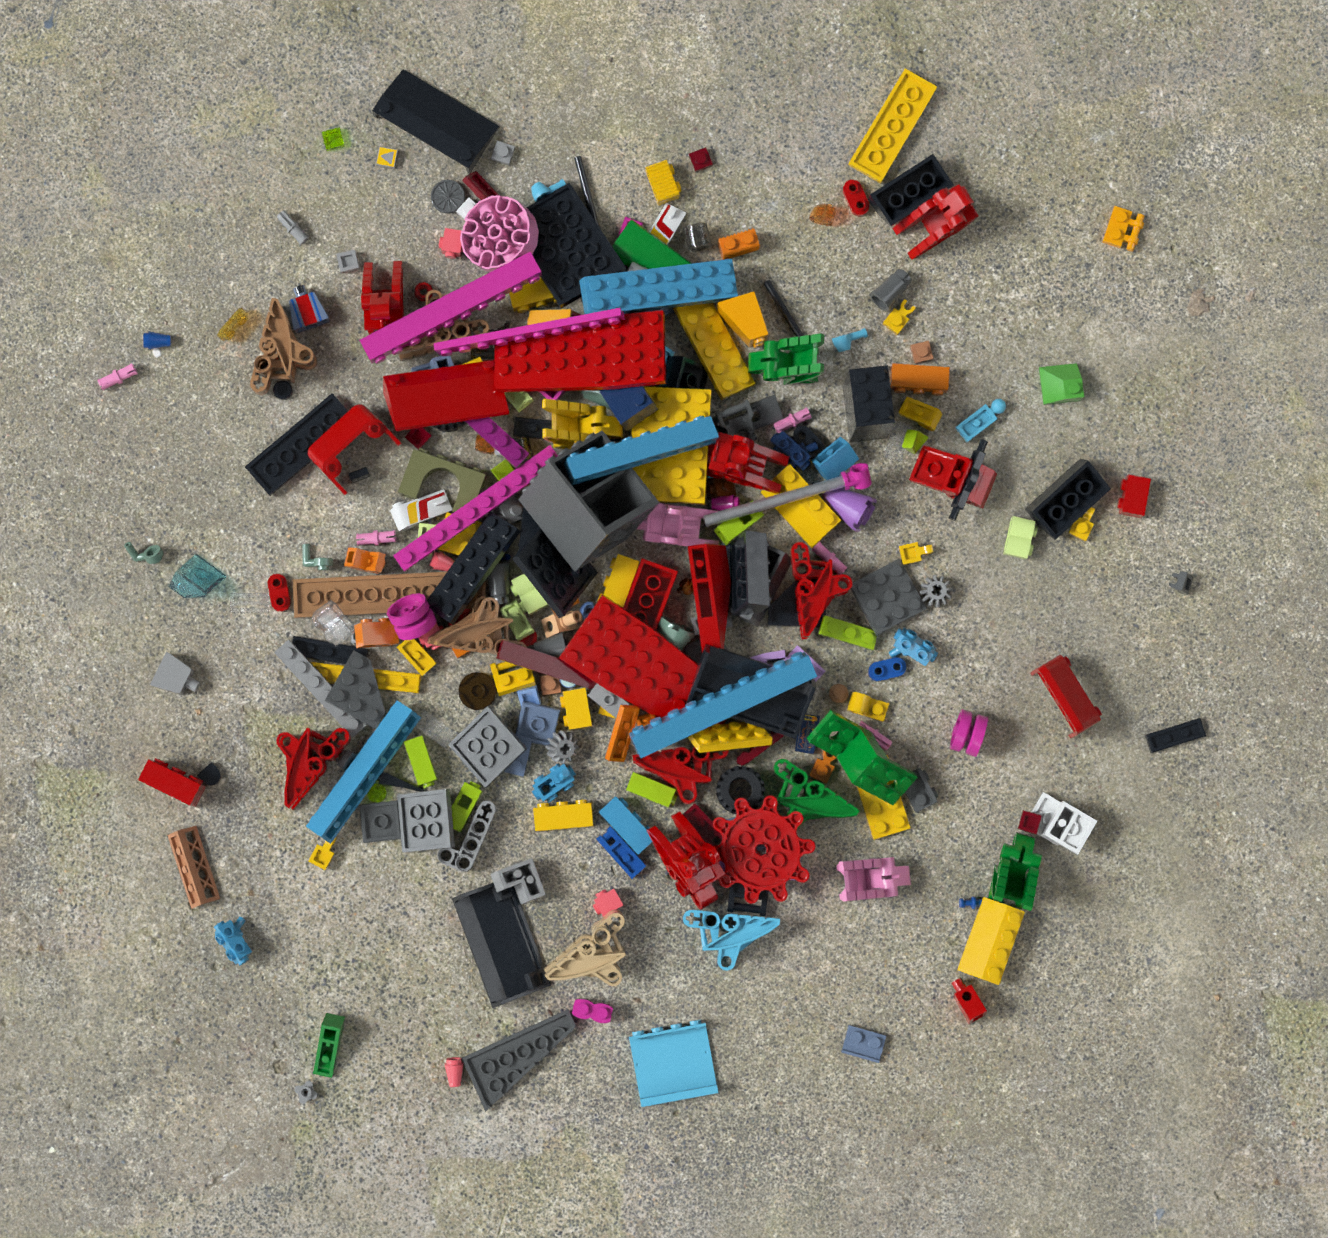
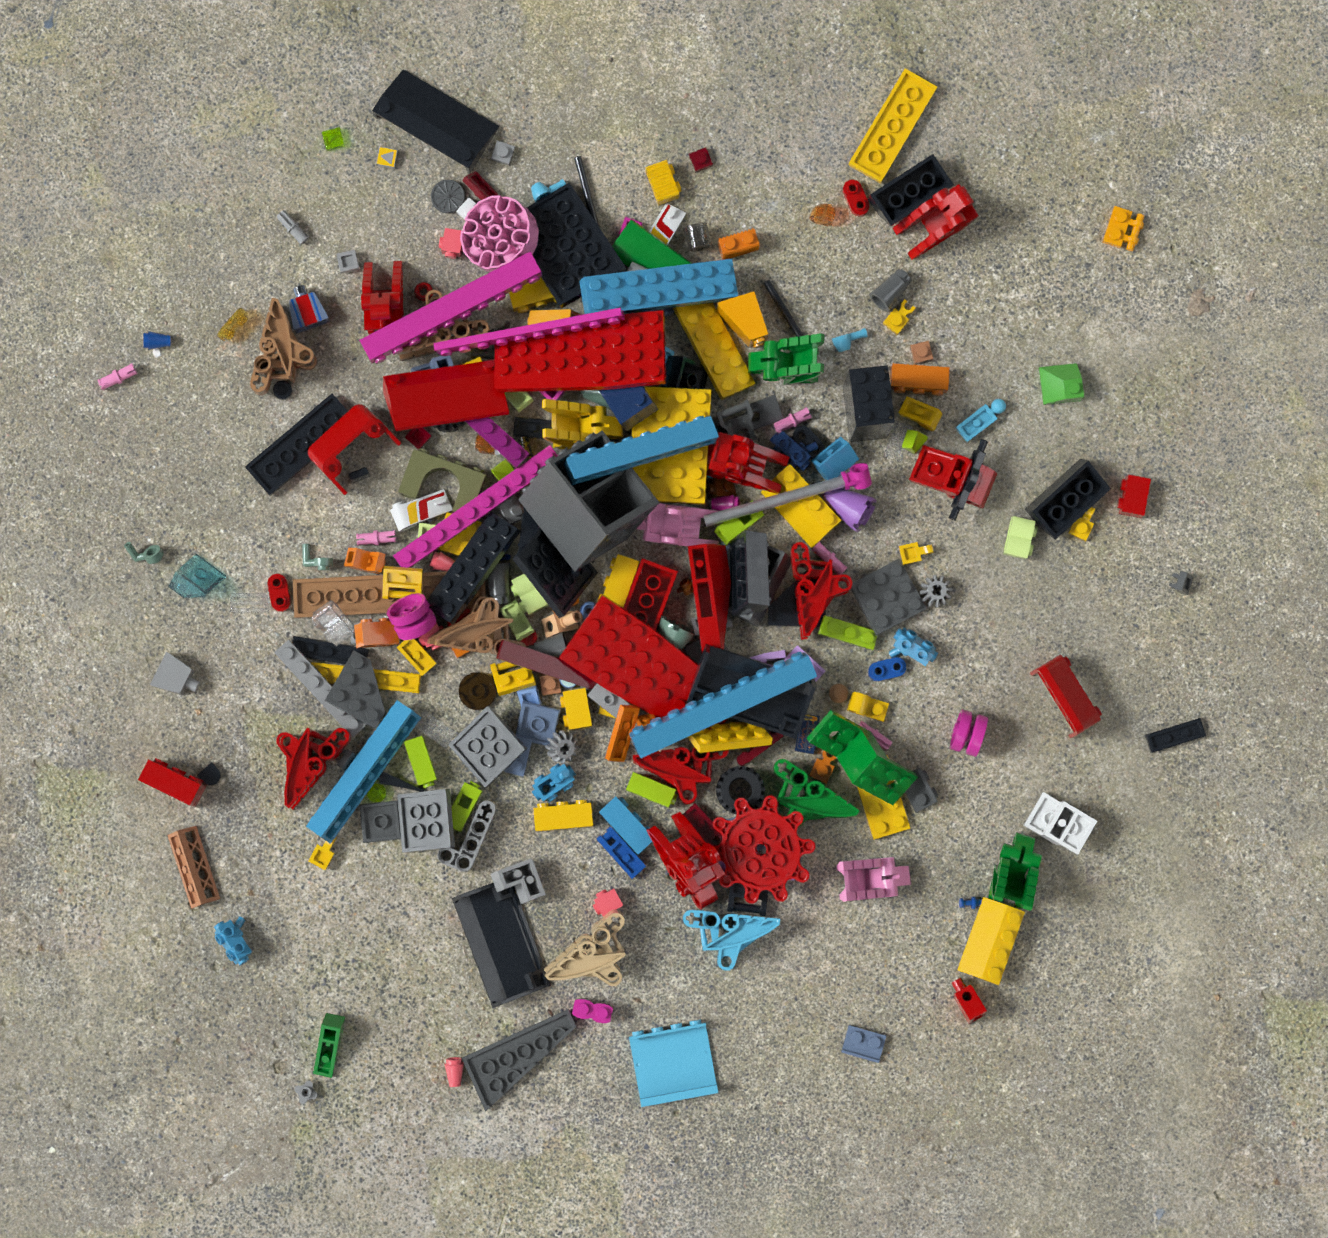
(401, 578): none -> yellow plate
(1029, 822): dark red plate -> none

